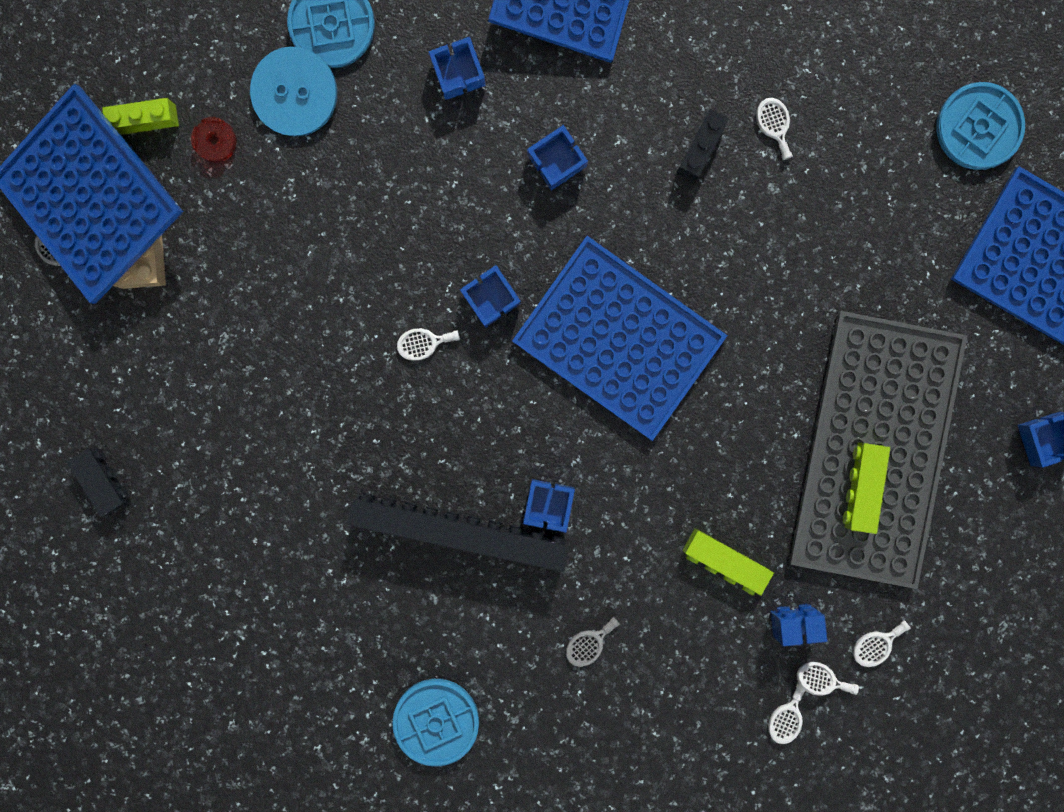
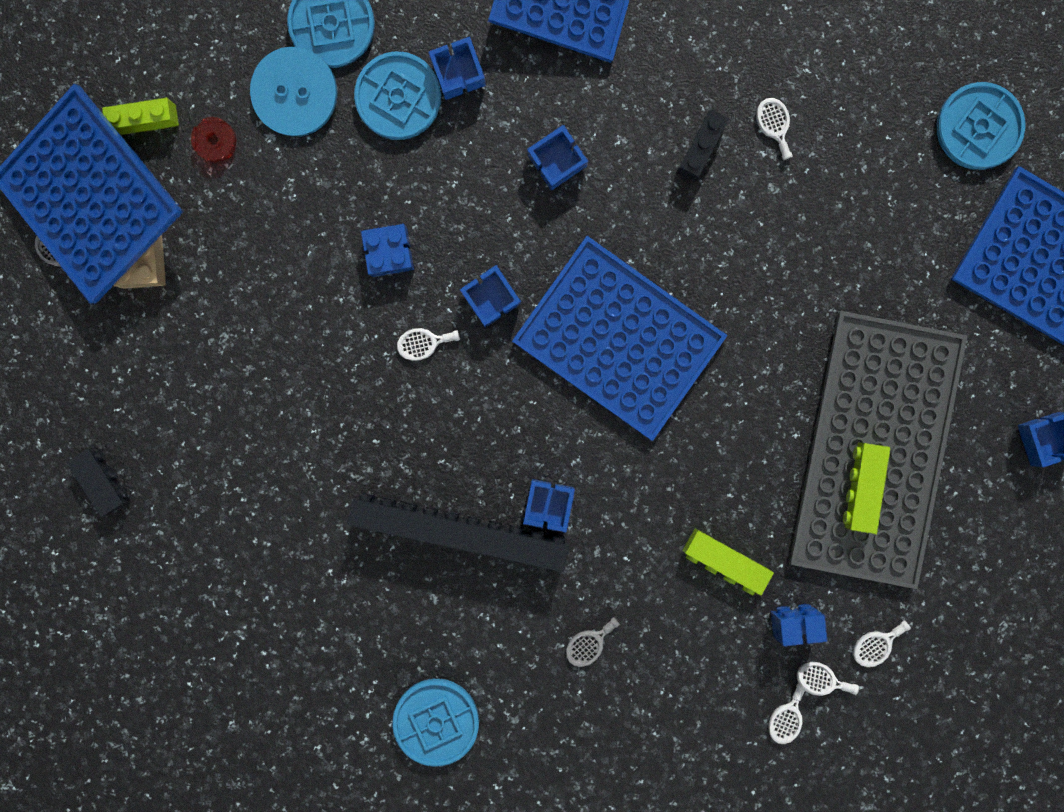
(387, 250): none -> blue piece
(397, 95): none -> dark azure plate

